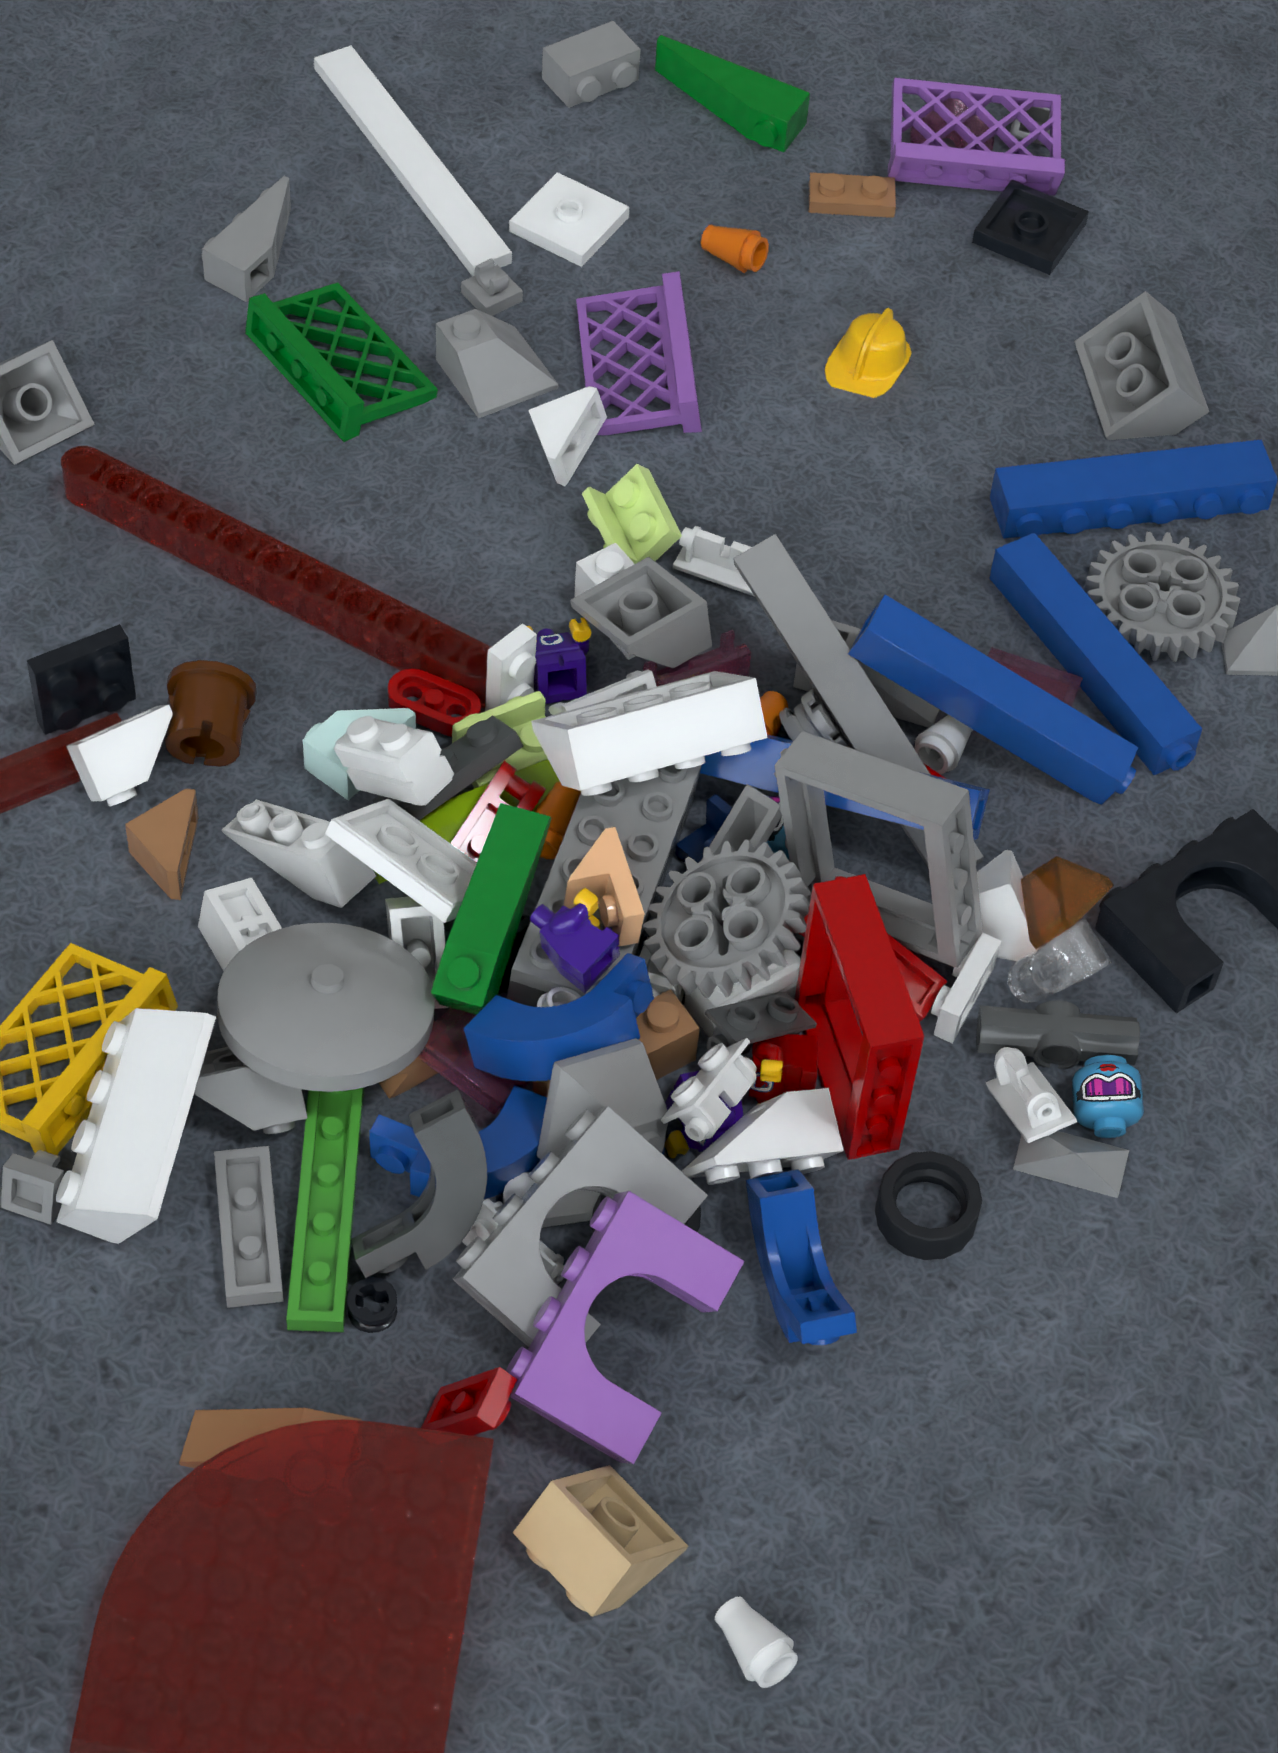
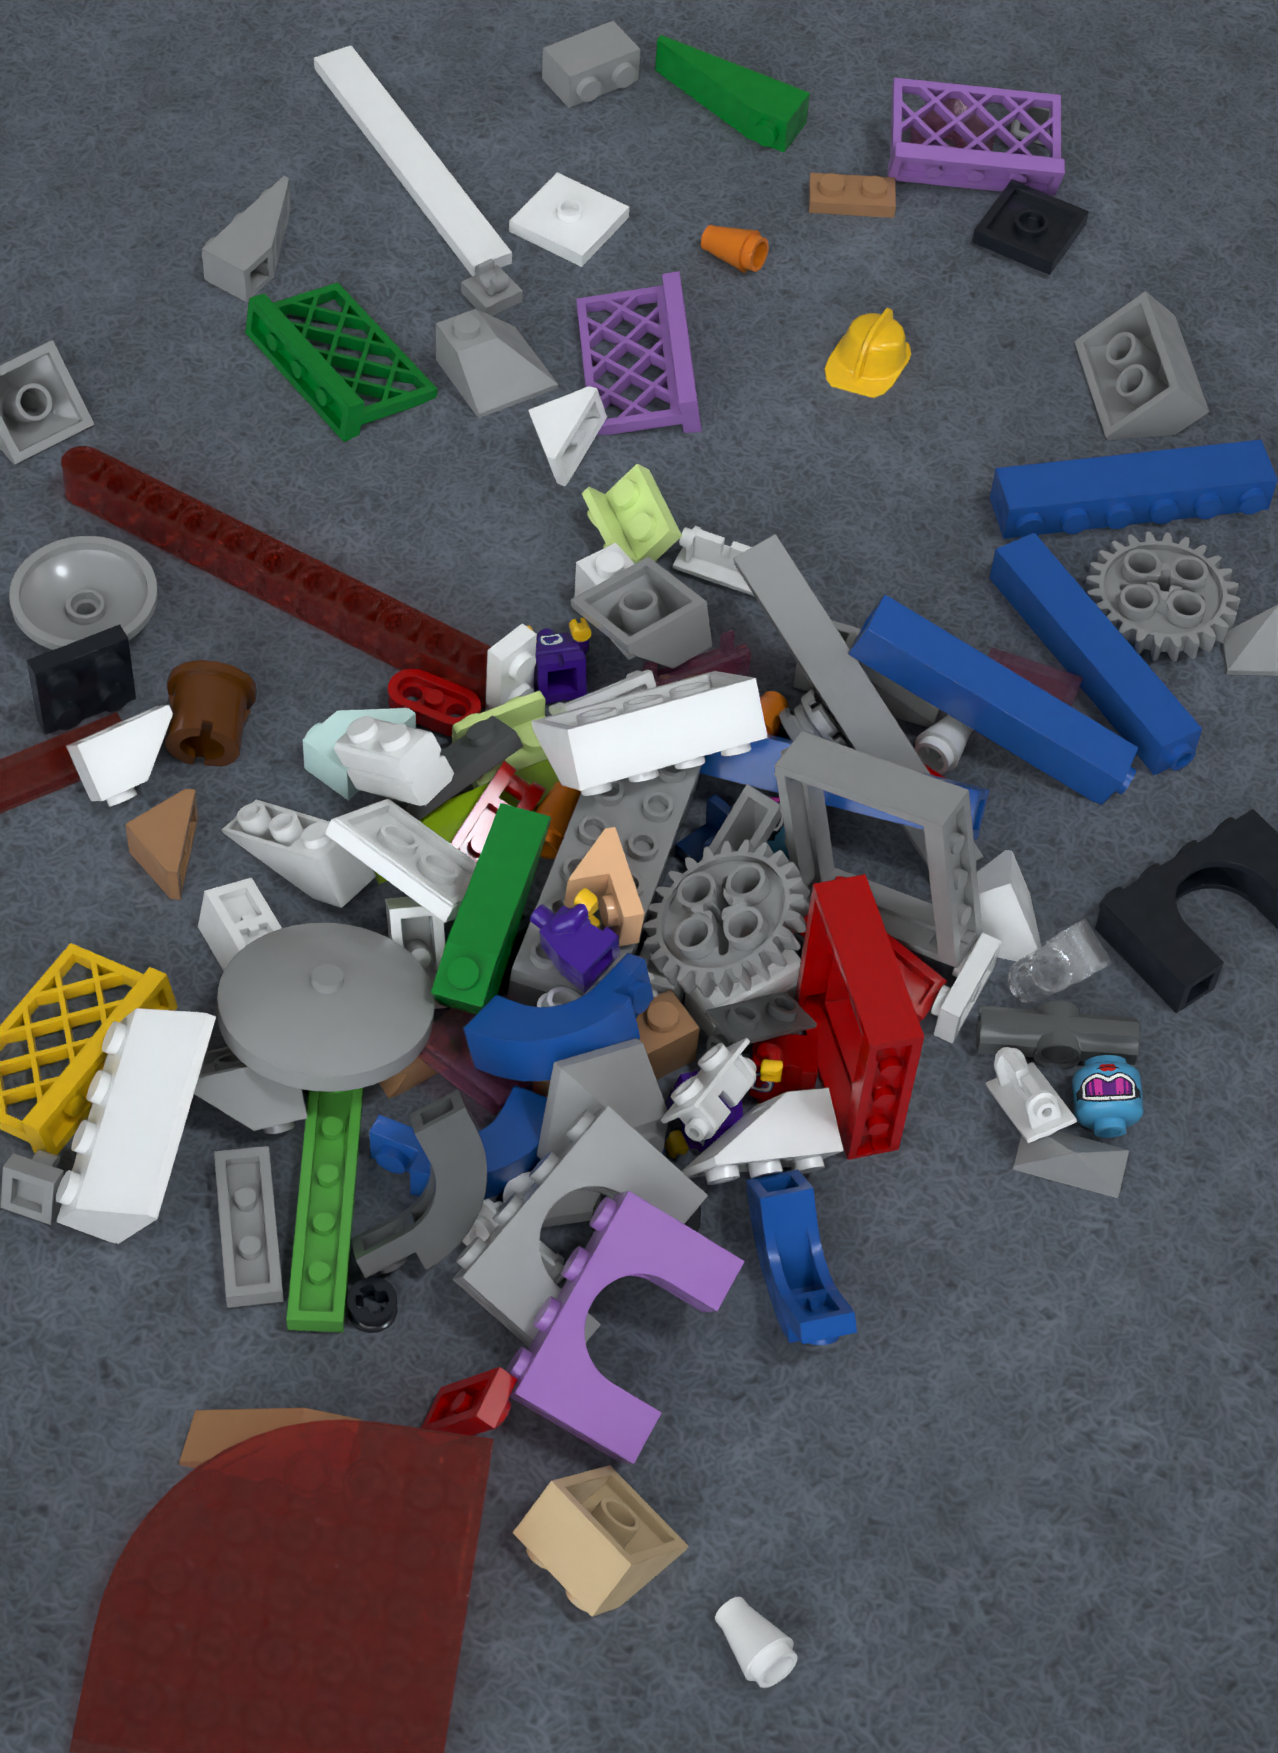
(82, 578): none -> light grey dish
(918, 1240): black tyre -> none
(1059, 897): clear orange slope -> none

